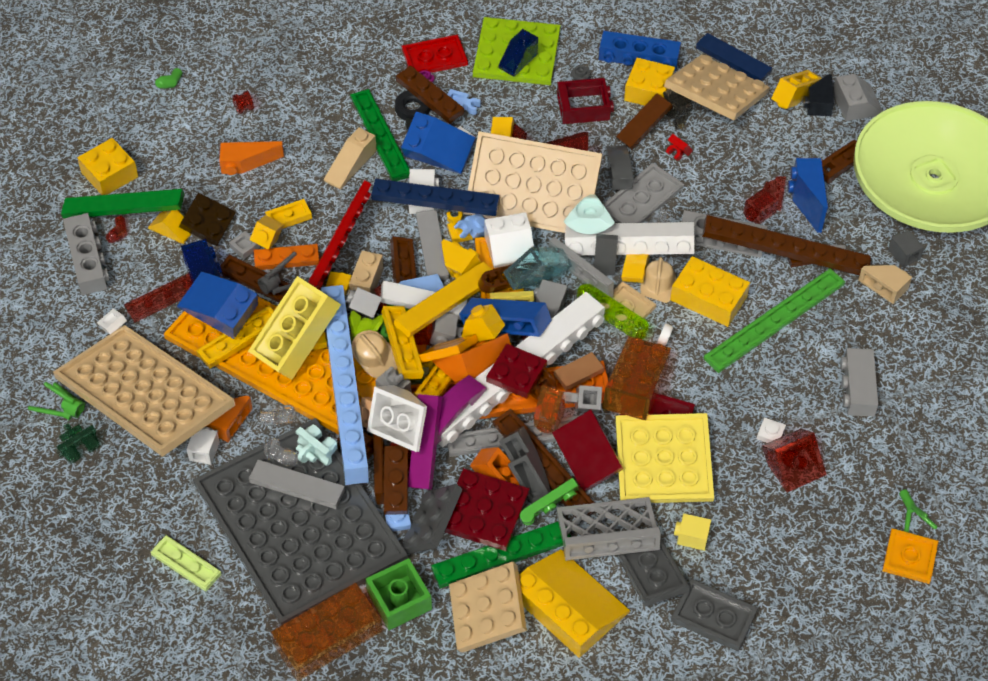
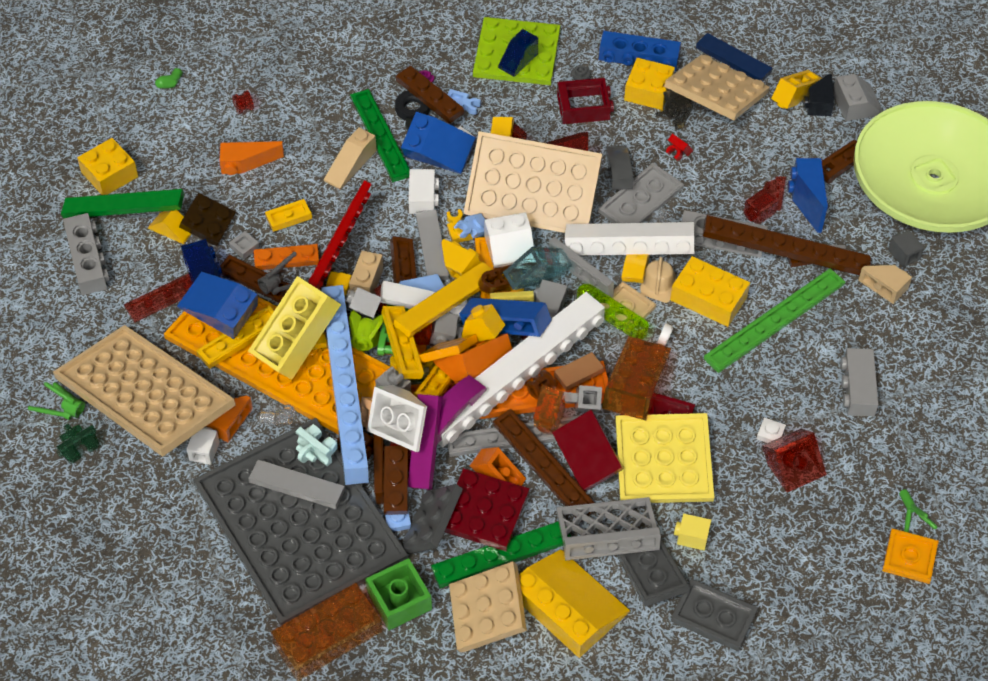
(112, 321): white plate -> none
(118, 232): clear red arm -> none
(186, 563): yellowish green tile -> none
(266, 232): yellow brick -> none
(283, 455): clear arm -> none
(373, 353): tan piece -> none
(435, 54): red tile -> none
(435, 197): dark blue plate -> none
(516, 370): dark red plate -> none
(526, 463): dark grey slope -> none
(548, 502): bright green plate -> none
(589, 216): light aqua hat -> none
(606, 253): dark grey tile -> none
(644, 121): reddish brown tile -> none

